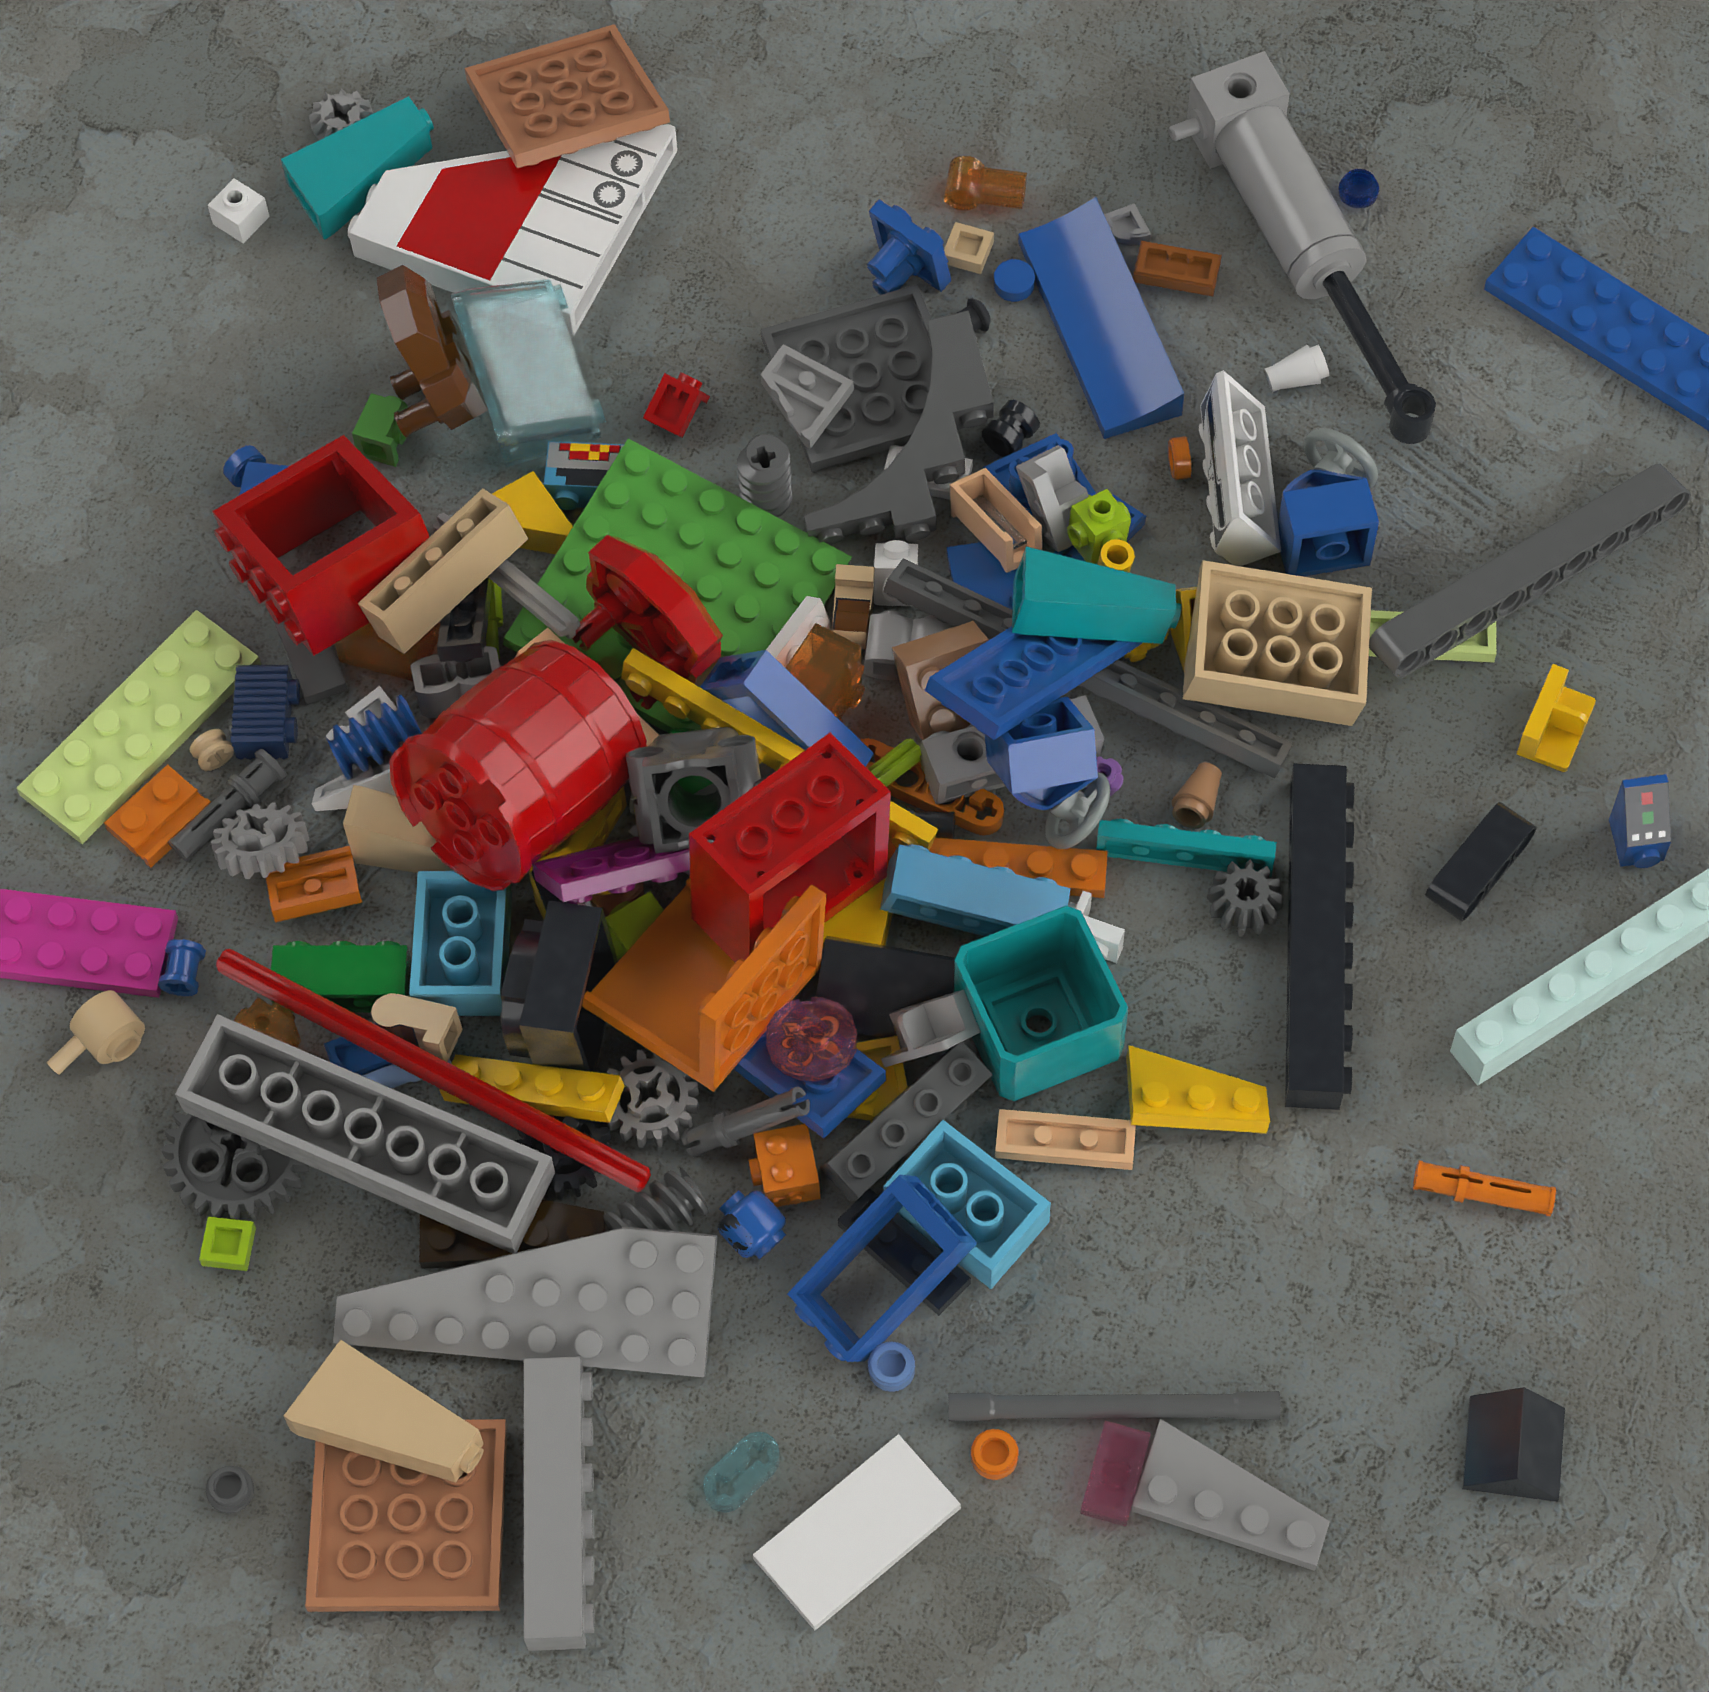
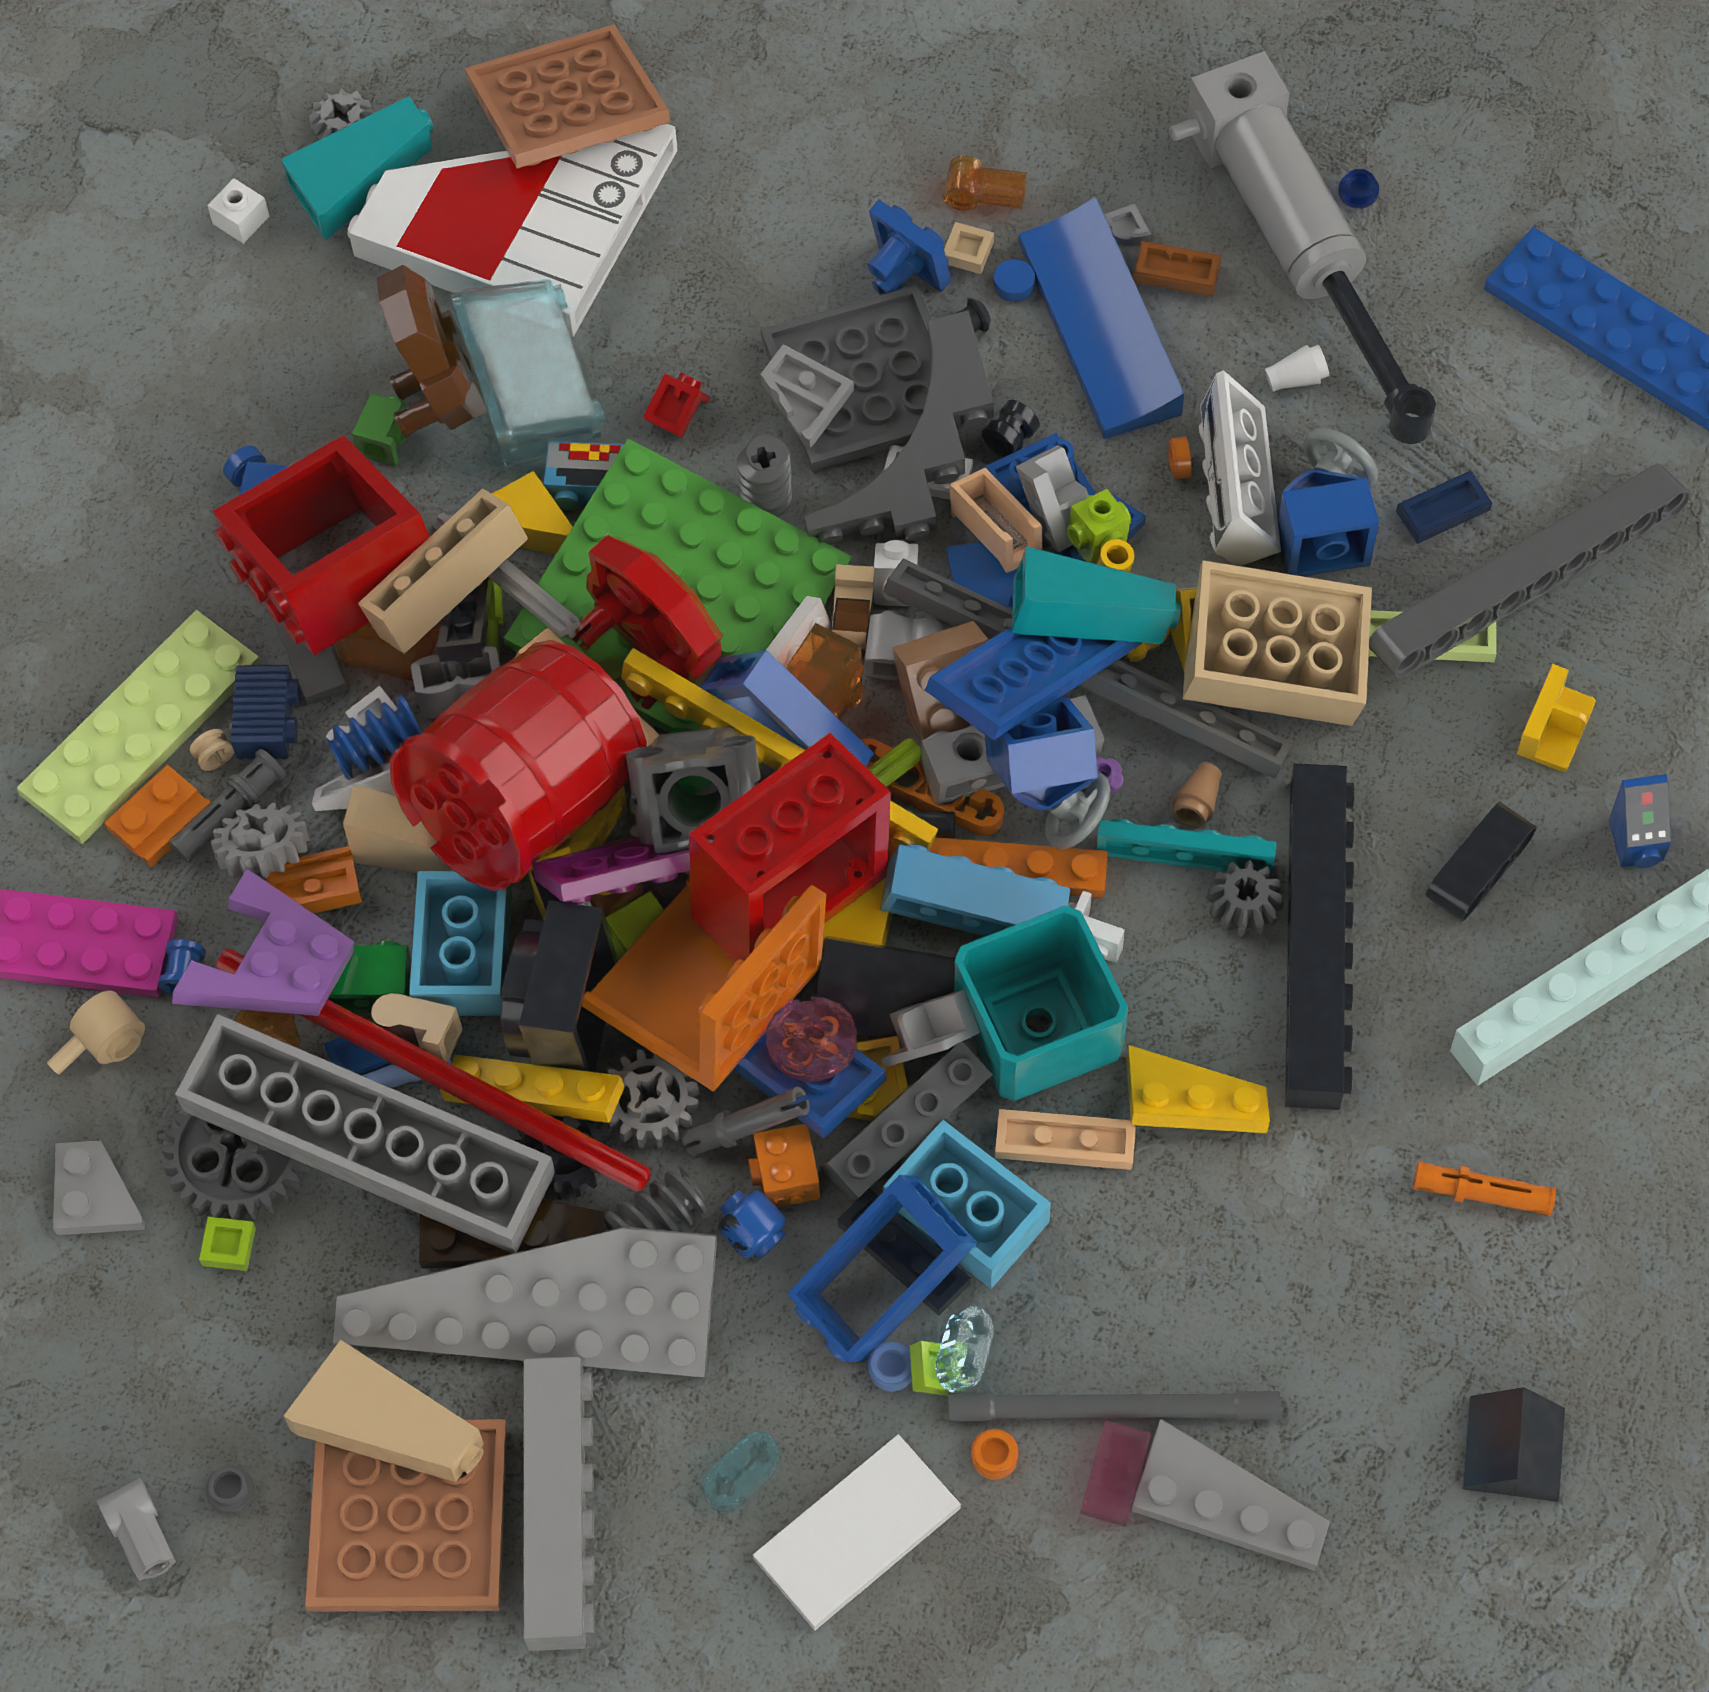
(90, 1192): none -> light grey wing
(133, 1520): none -> light grey piece
(287, 966): none -> medium lavender wing
(923, 1365): none -> lime plate
(969, 1352): none -> clear light blue beam
(1444, 507): none -> dark blue tile

